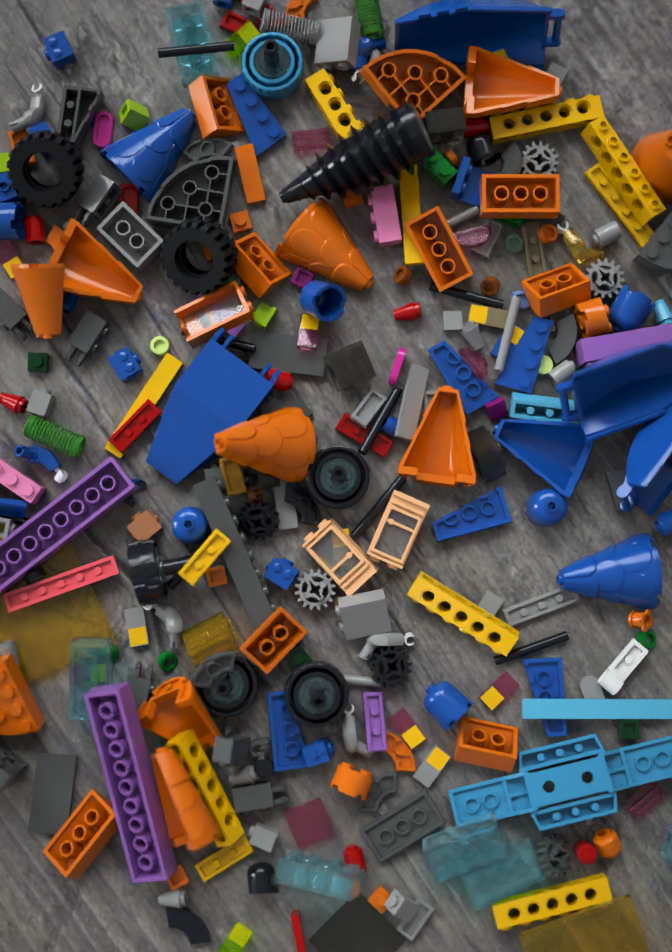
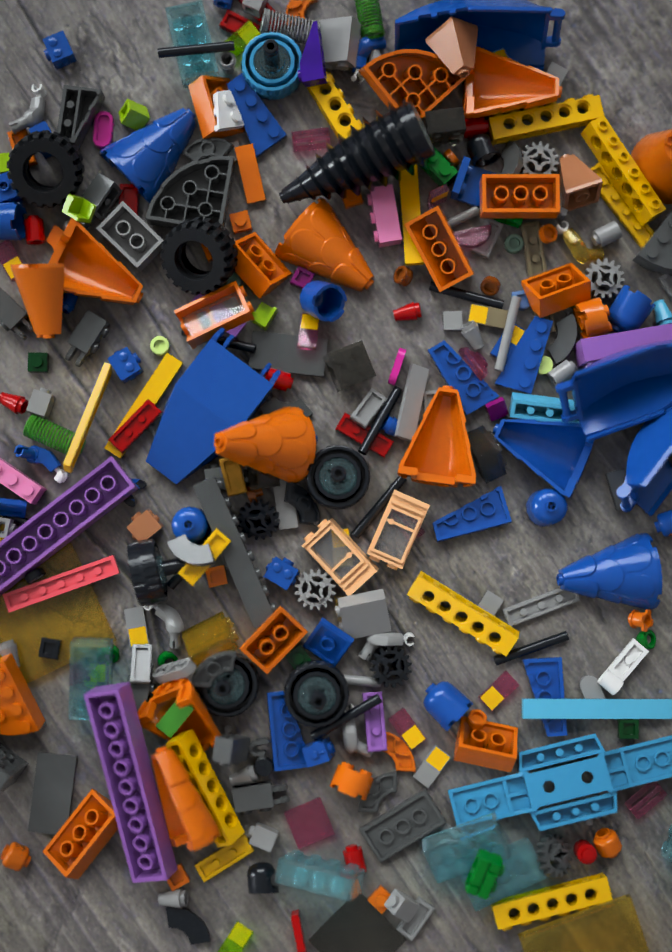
(15, 856): none -> orange head
(50, 648): none -> black tile
(79, 208): none -> lime panel
(87, 418): none -> yellow tile
(141, 664): none -> light grey tile
(174, 670): none -> light grey beam
(174, 719): none -> bright green tile
(191, 553): none -> tile
(226, 112): none -> white wing
(227, 62): none -> light grey cone
(312, 62): none -> dark purple slope
(328, 642): none -> blue tile
(346, 717): none -> black piece
(437, 196): none -> clear pink tile
(455, 45): none -> nougat slope
(476, 719): none -> orange tile
(483, 874): none -> green brick
(577, 183): none -> nougat slope

